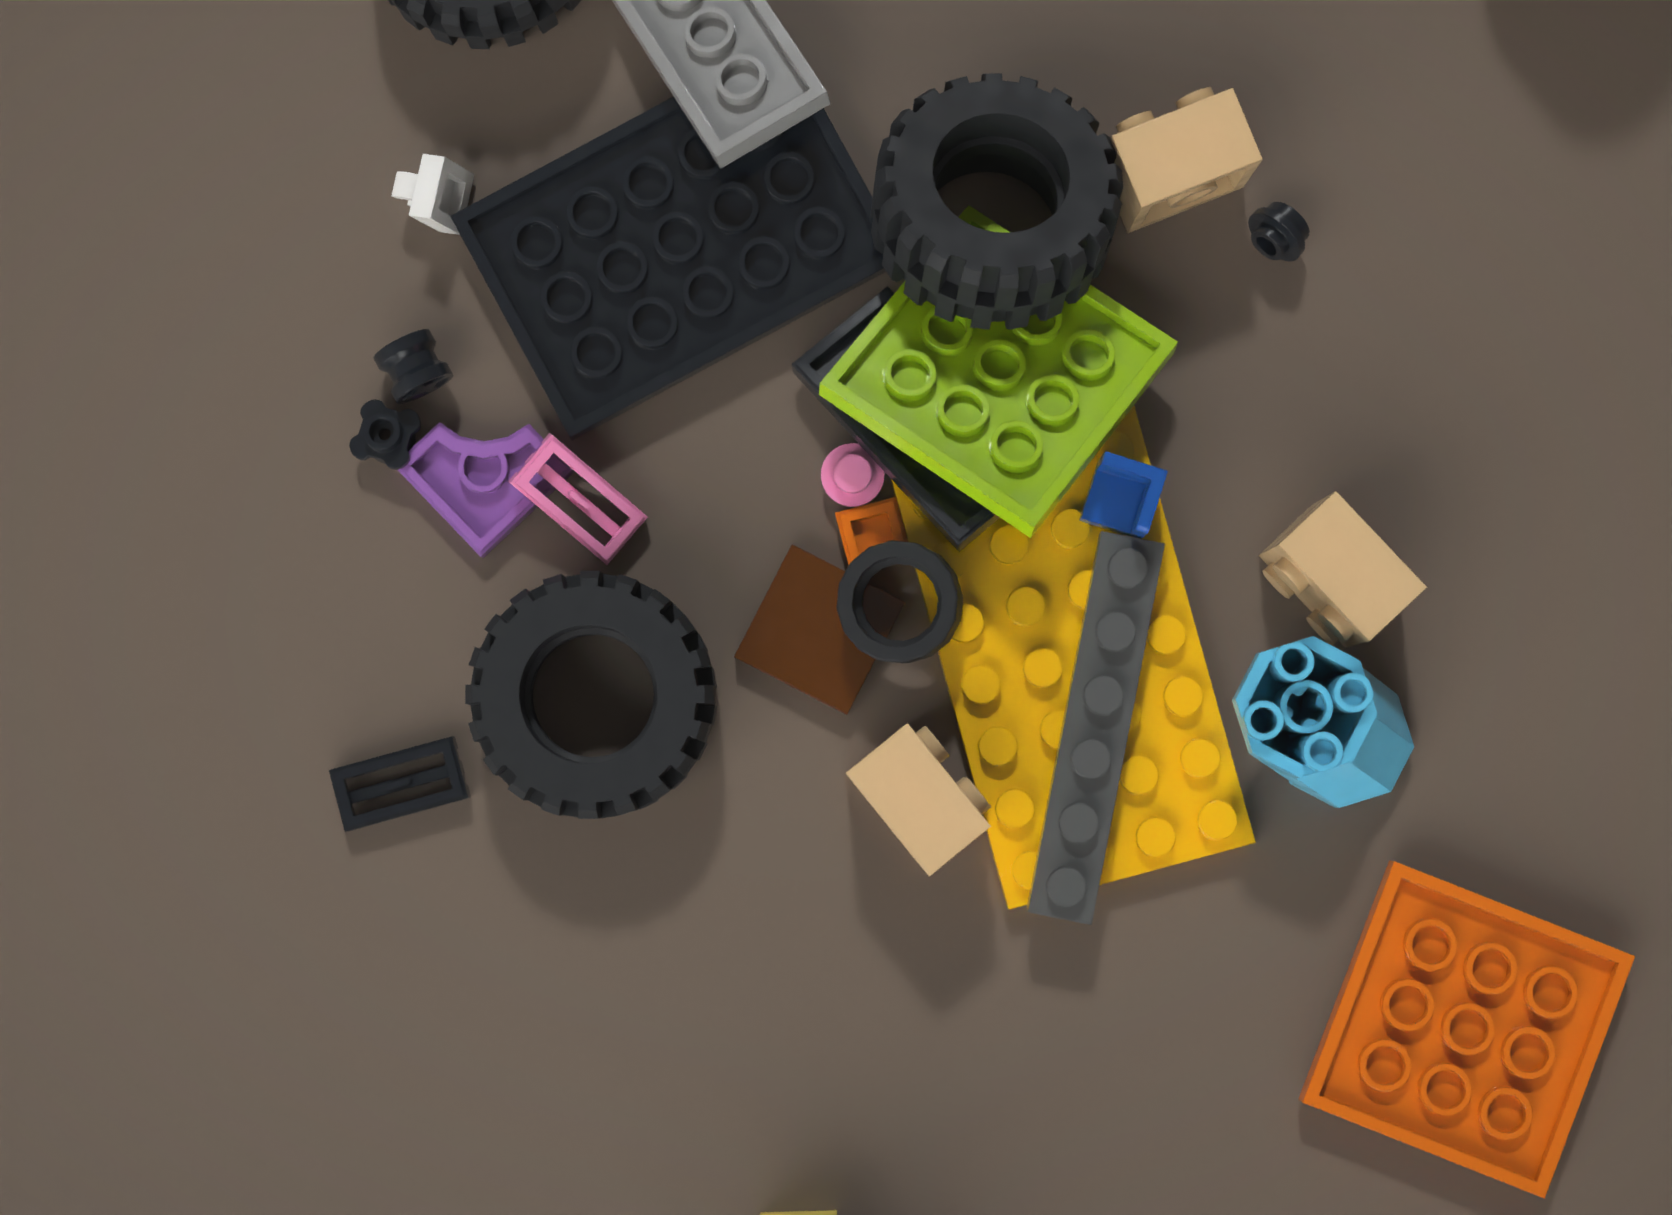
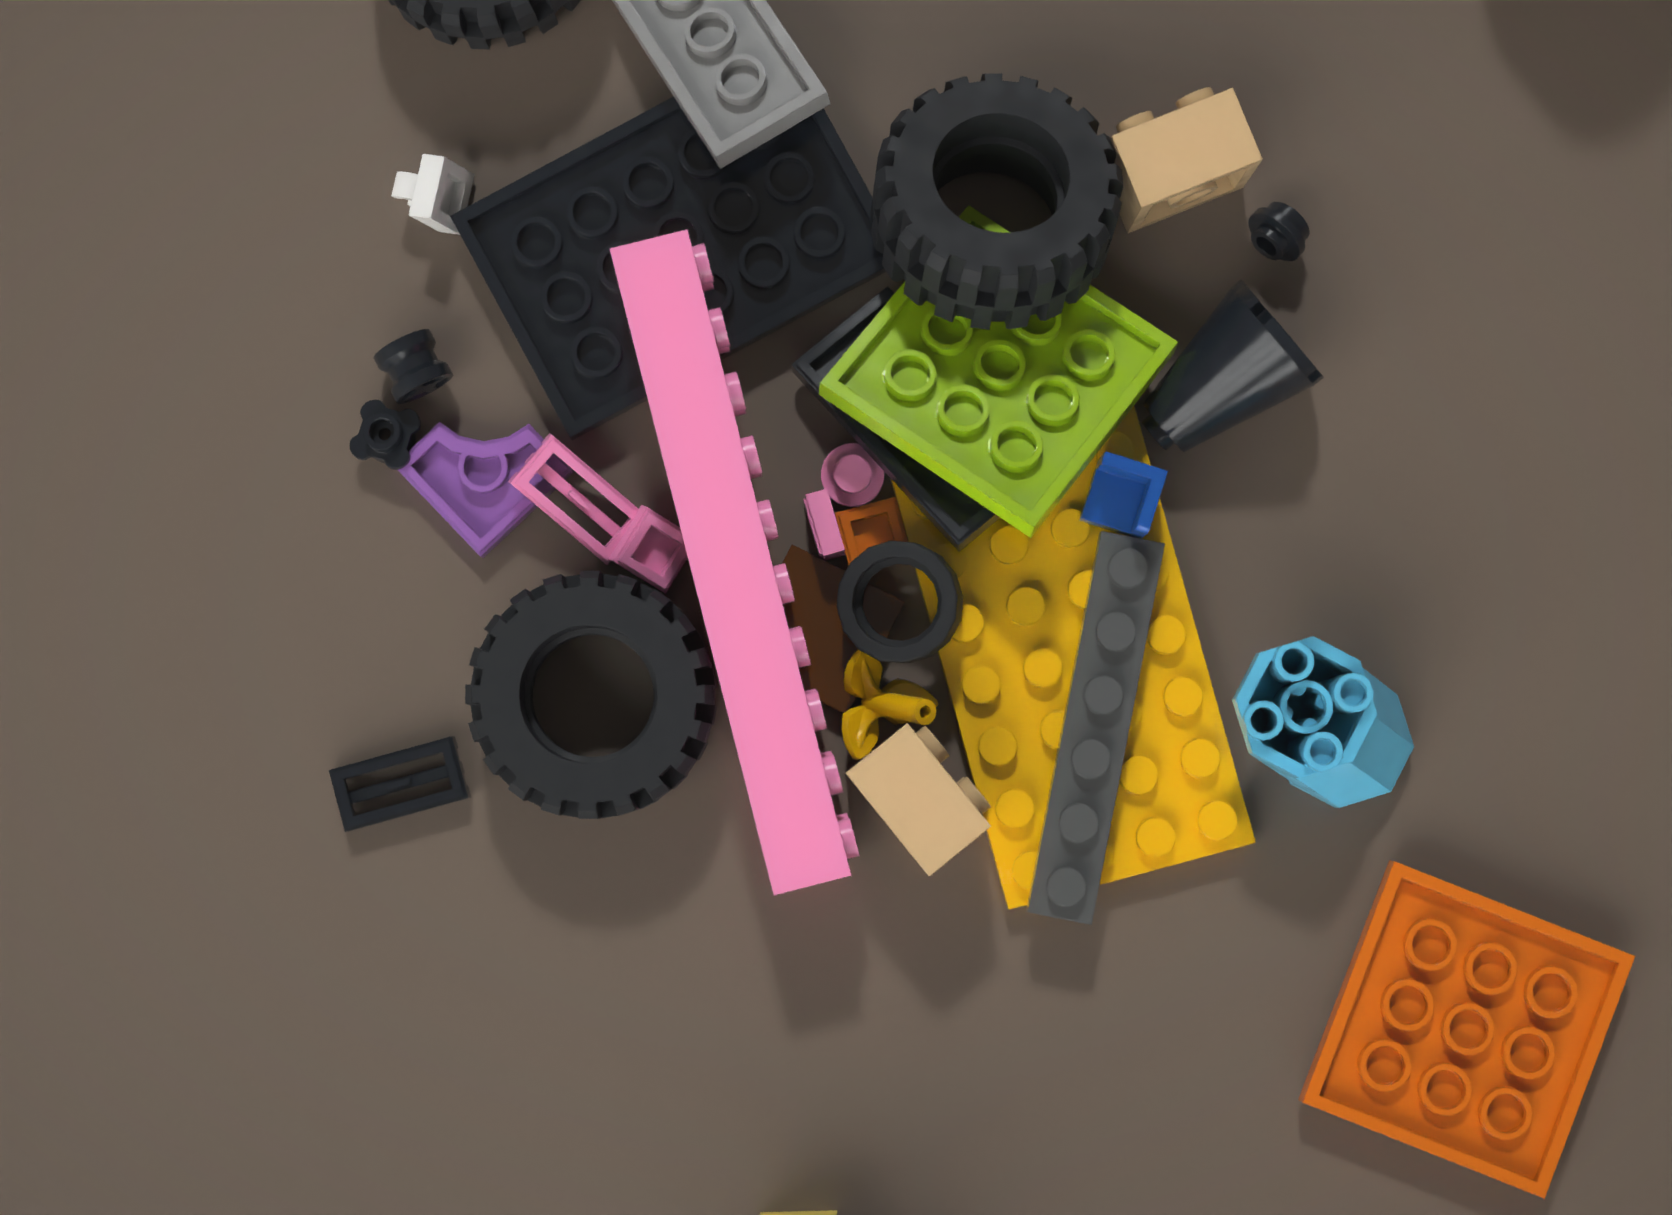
(651, 549): none -> bright pink tile
(731, 561): none -> bright pink brick
(823, 525): none -> bright pink tile
(898, 702): none -> yellow plant
(1227, 374): none -> black cone
(1340, 572): tan brick -> none

